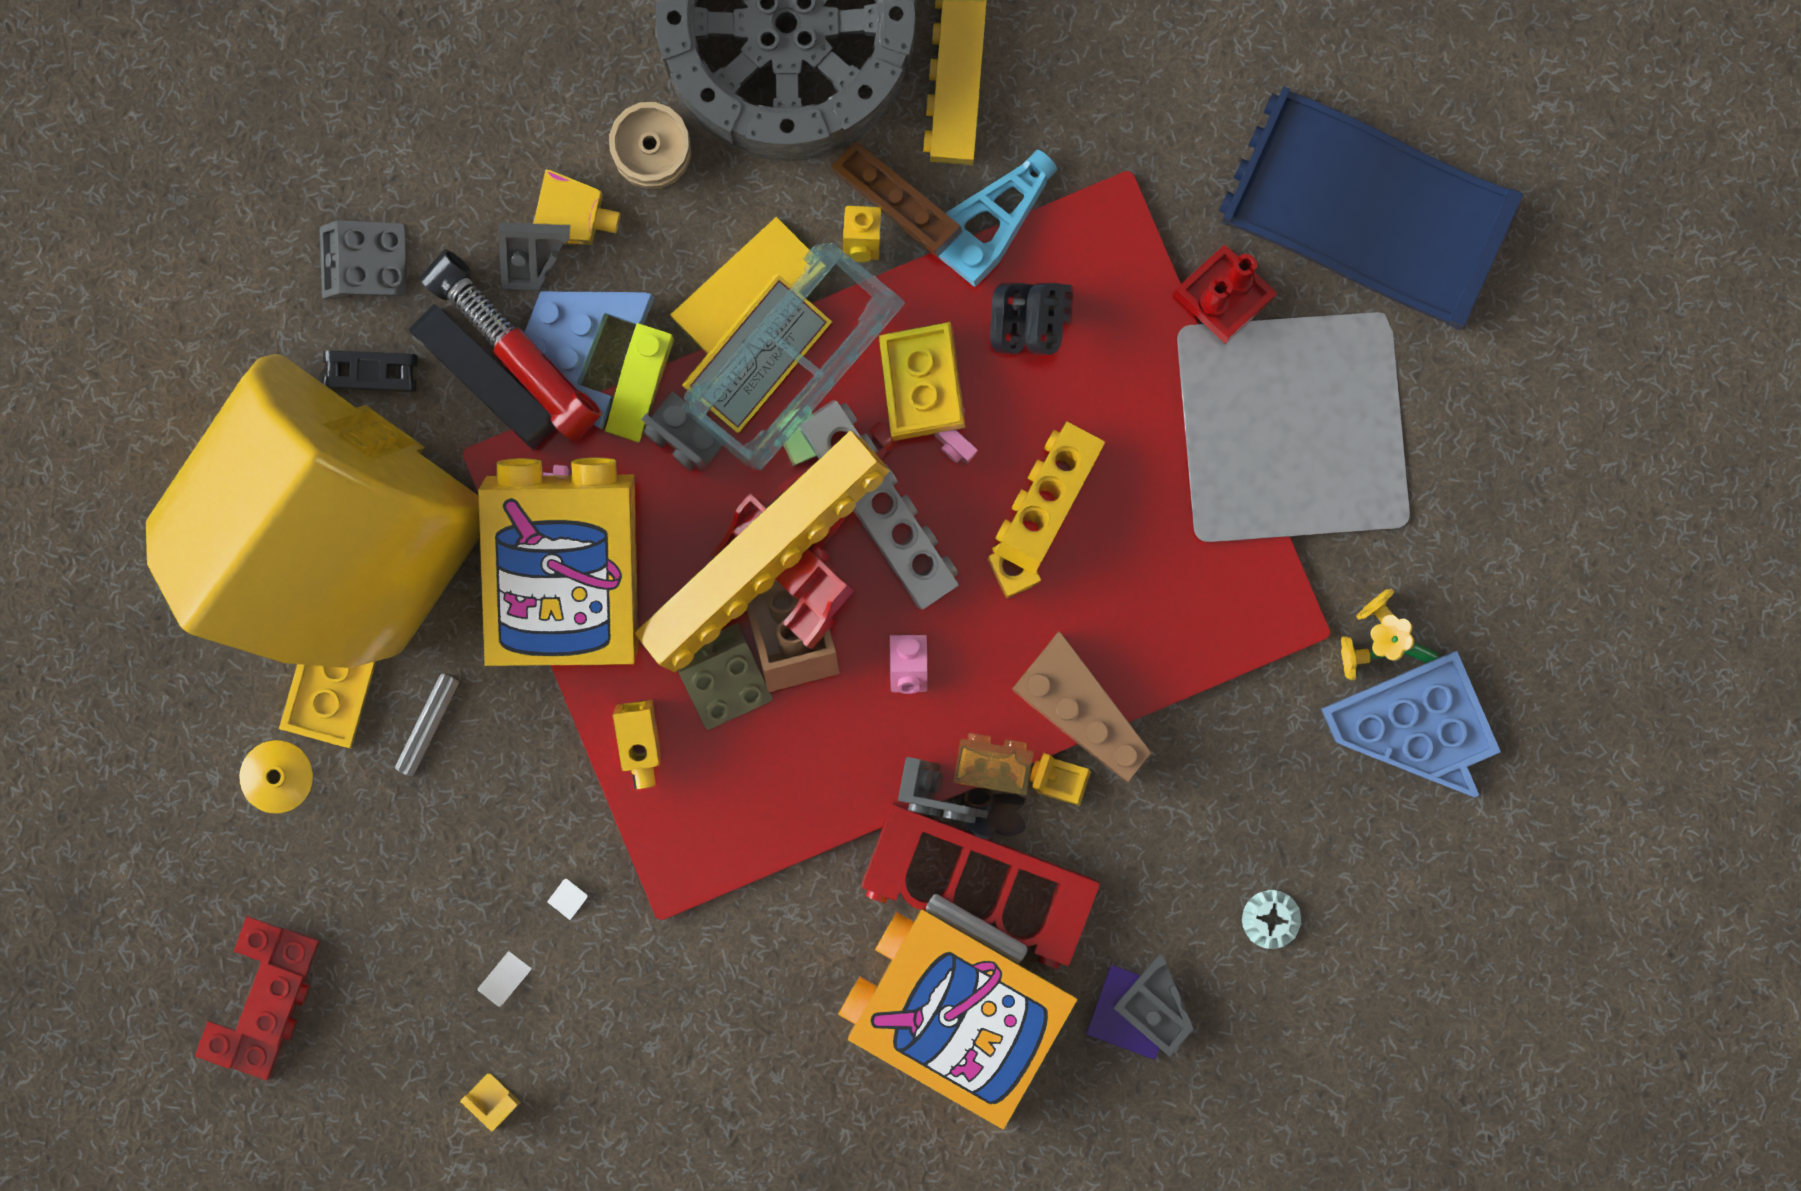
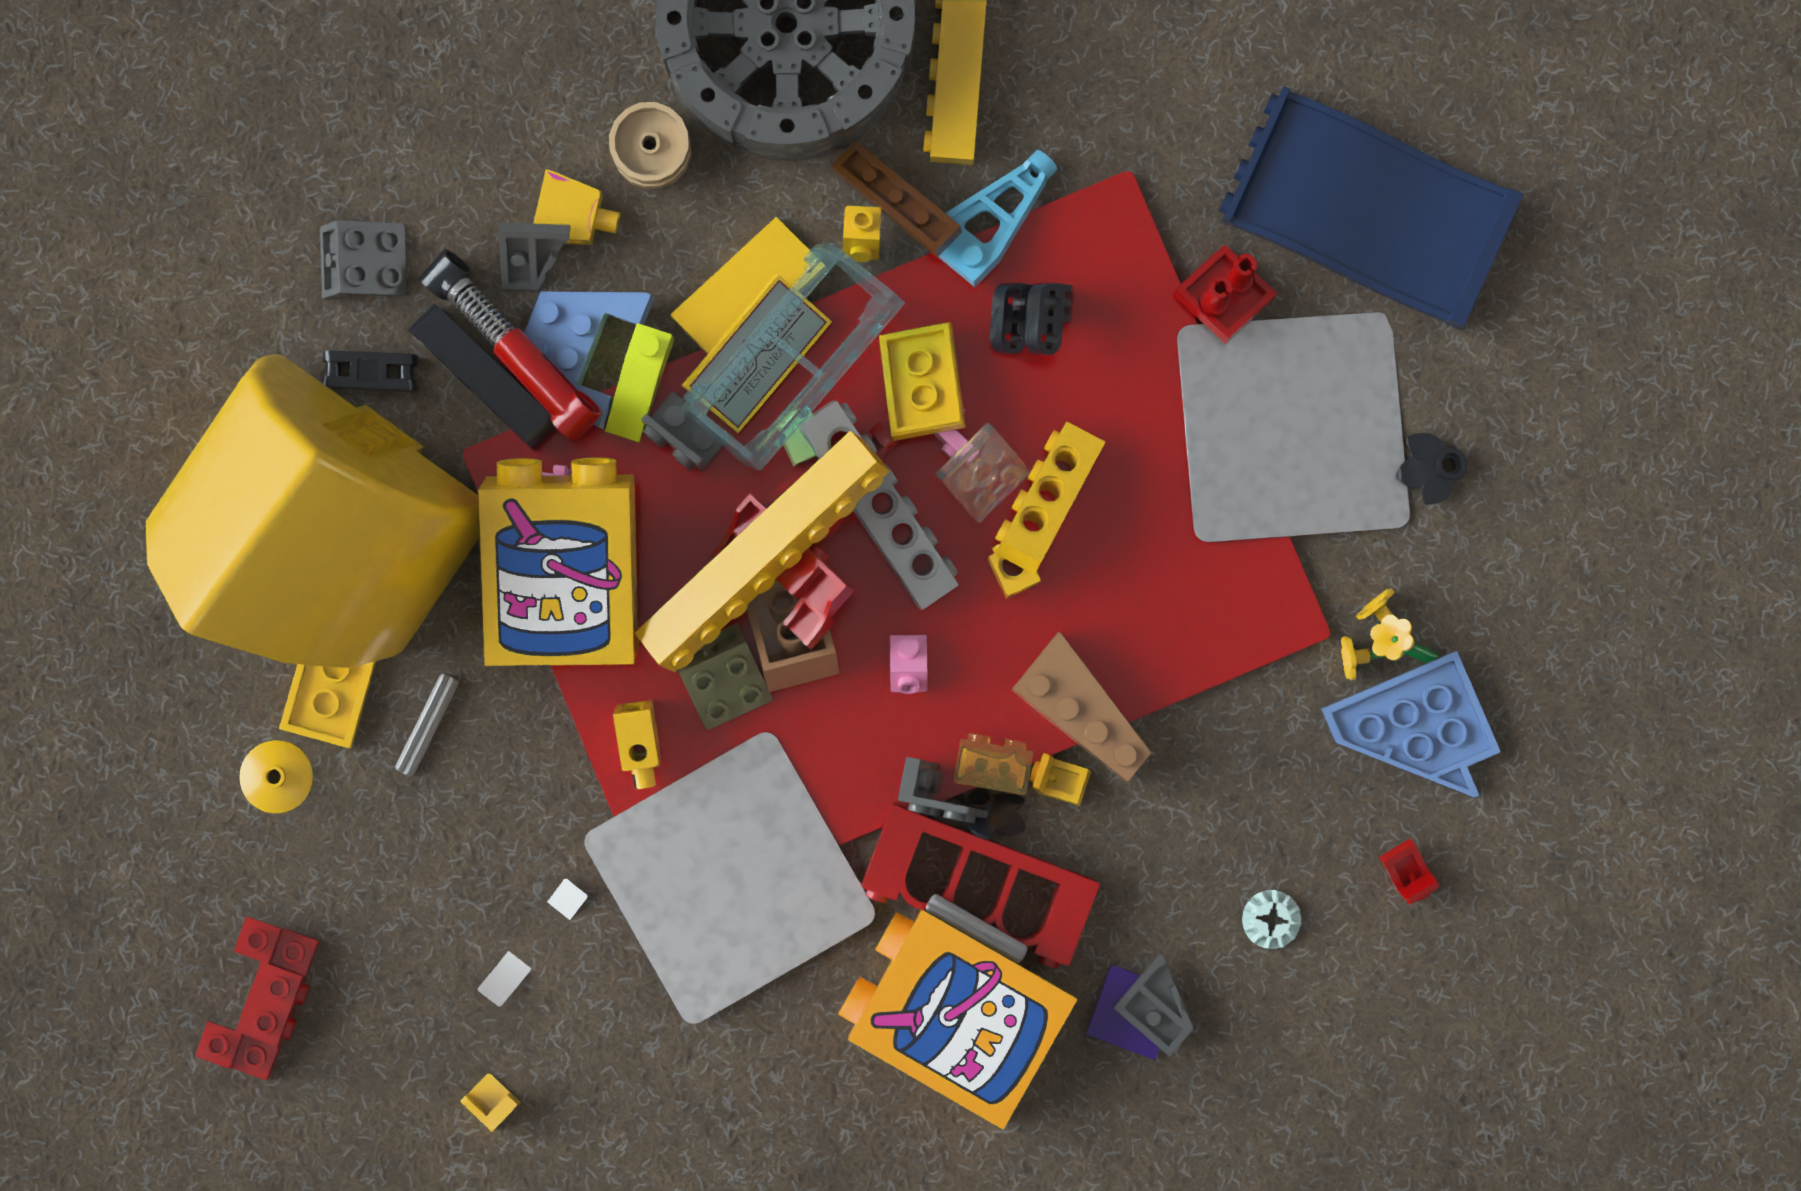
(729, 877): none -> flat silver piece
(983, 472): none -> clear plate
(1409, 872): none -> red bracket
(1426, 468): none -> black plate

